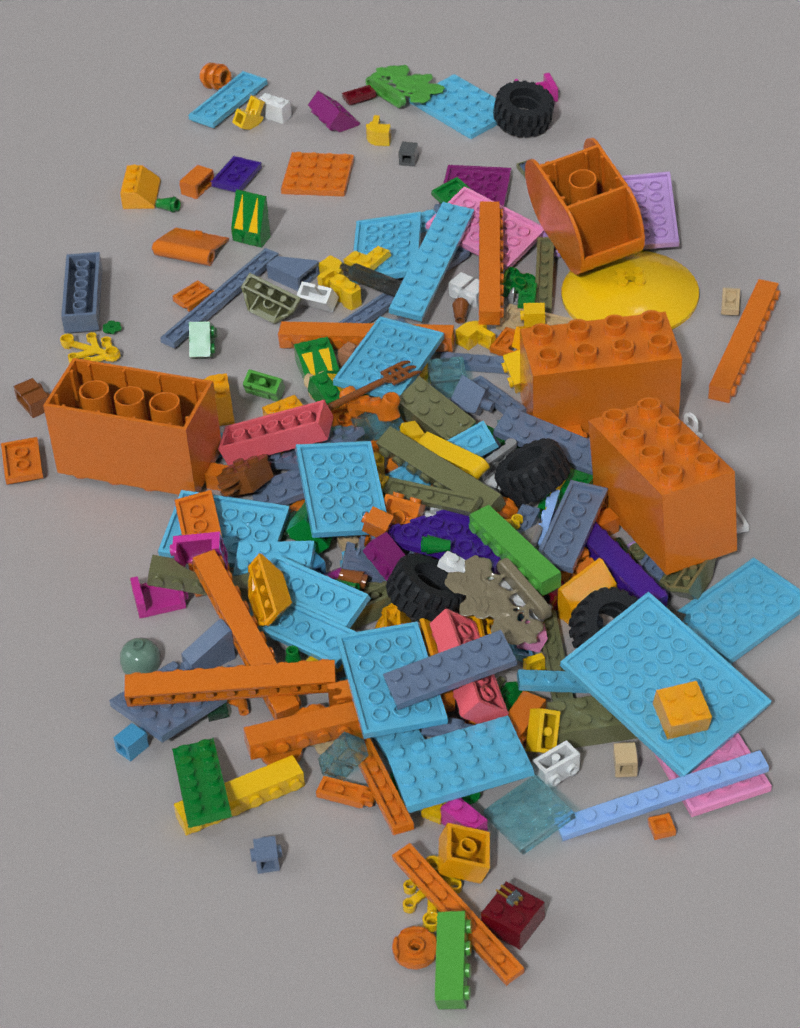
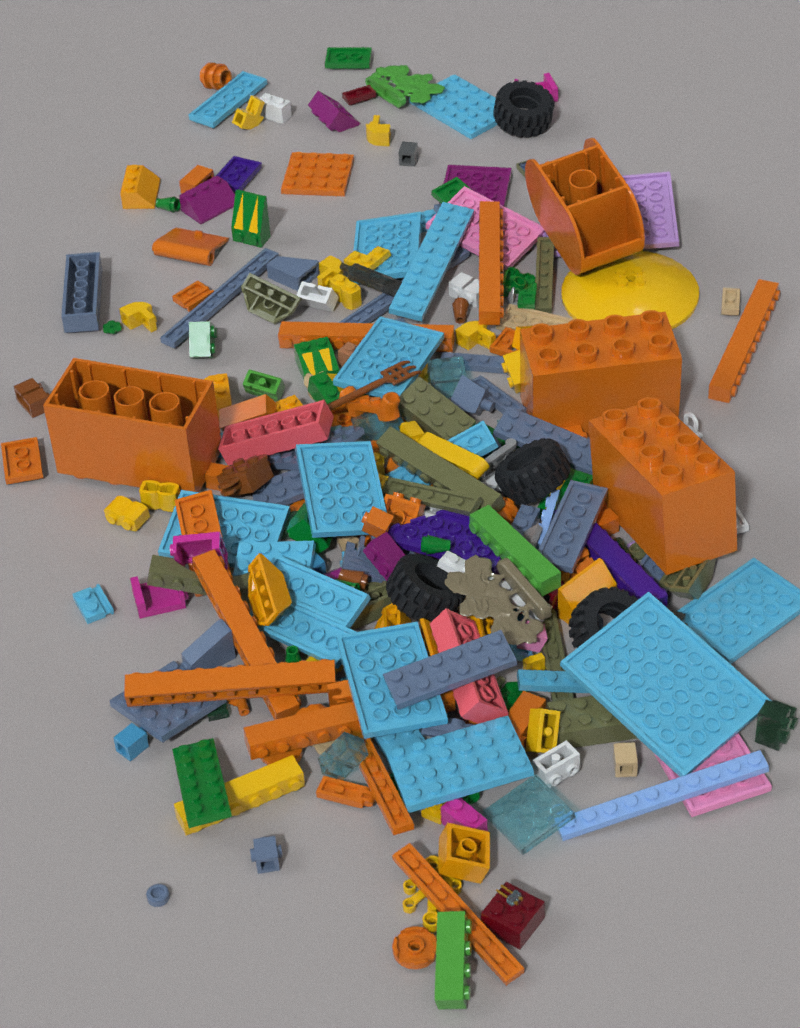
(93, 604): none -> medium azure plate
(109, 354): yellow plant -> none
(127, 513): none -> yellow brick
(138, 314): none -> yellow brick
(140, 656): sand green cylinder -> none
(157, 895): none -> sand blue tile
(159, 495): none -> yellow brick
(207, 200): none -> magenta slope
(246, 410): none -> orange brick
(348, 57): none -> green plate
(515, 521): yellow hand -> none
(533, 314): yellow brick -> none
(661, 826): orange plate -> none
(682, 710): light orange brick -> none
(775, 724): none -> clear green brick

